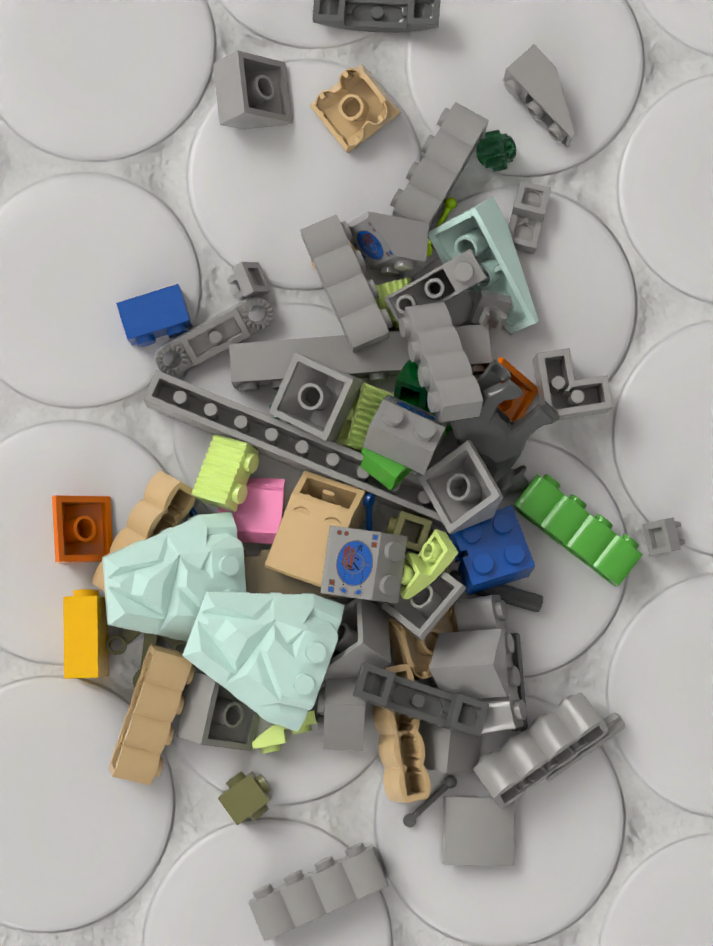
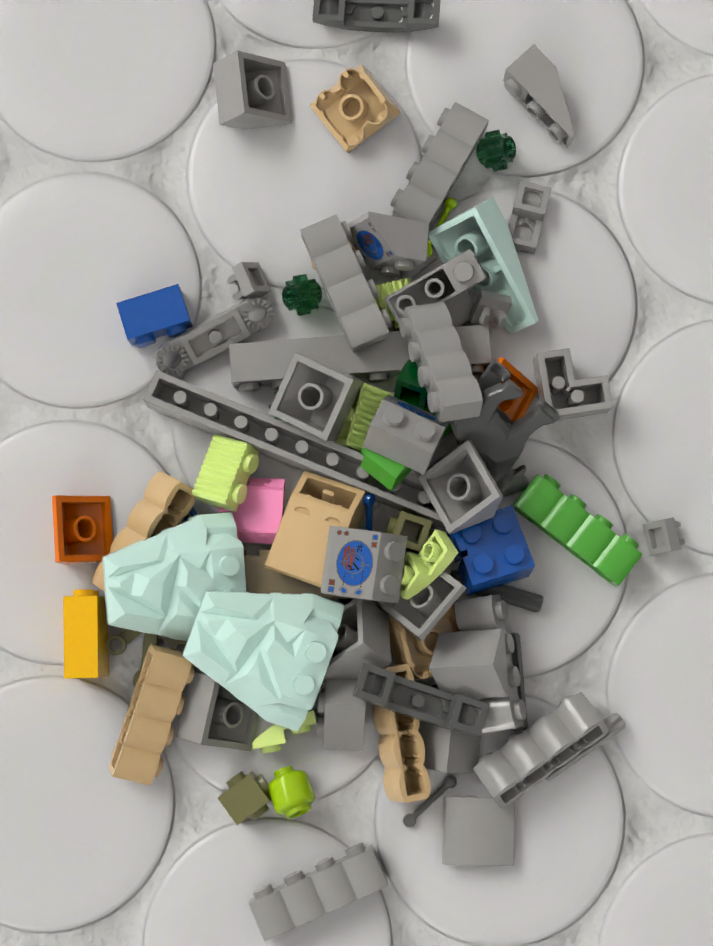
(291, 792): none -> lime head
(302, 294): none -> clear green gear

